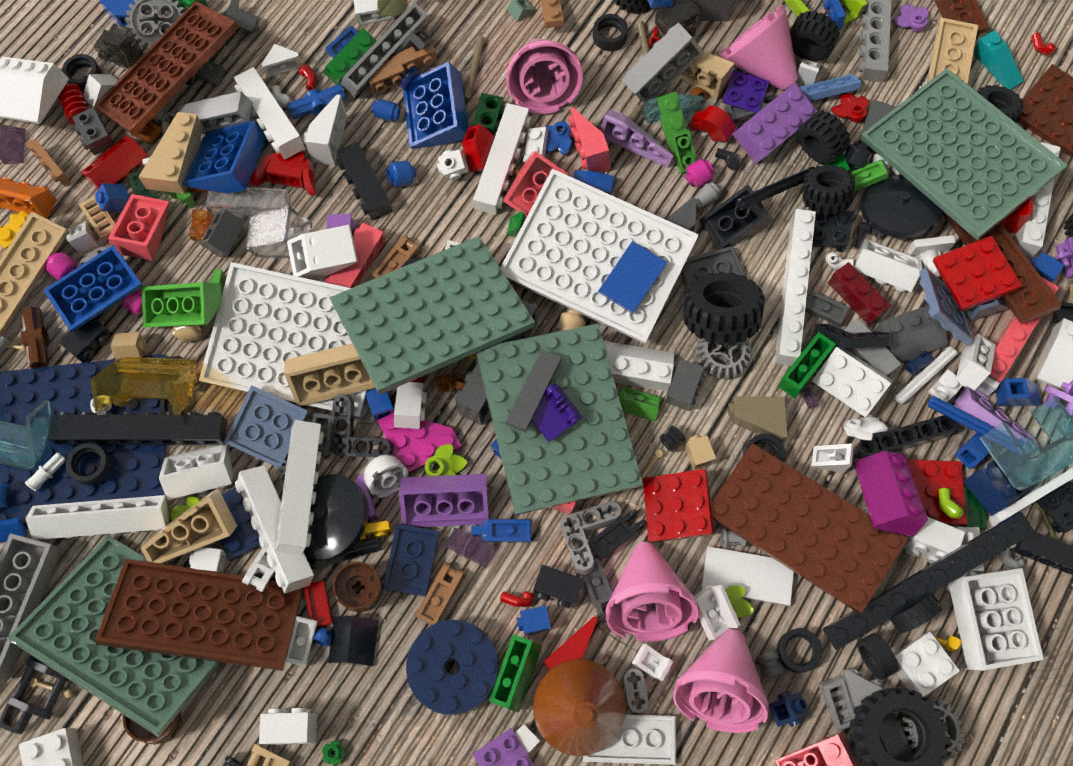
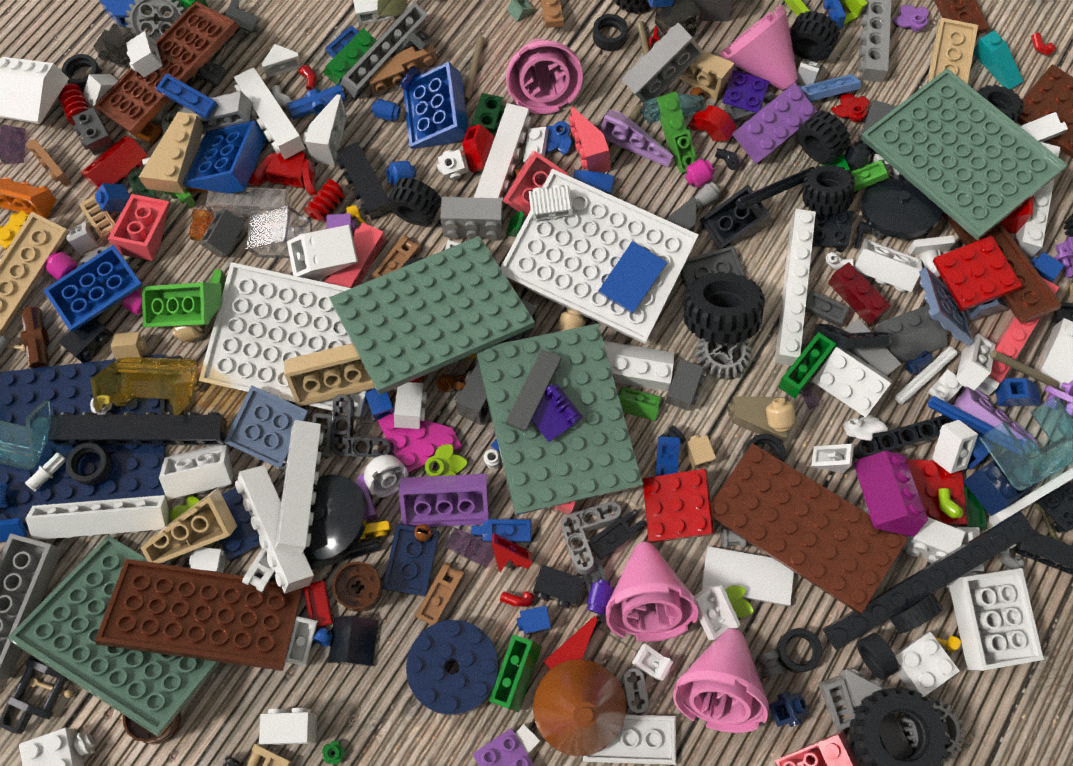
(84, 744): none -> white plate
(143, 54): none -> white brick
(186, 96): none -> blue tile
(324, 201): none -> red piece
(353, 210): none -> yellow hand
(414, 201): none -> black tyre
(422, 537): none -> dark orange hinge
(472, 217): none -> light grey brick
(492, 454): none -> white pin
(506, 550): none -> red slope
(550, 202): none -> white brick
(599, 596): none -> dark purple brick
(667, 455): none -> blue slope
(780, 415): none -> tan head
(954, 446): none -> white brick
(1024, 368): none -> dark tan bar
(1045, 127): none -> white panel

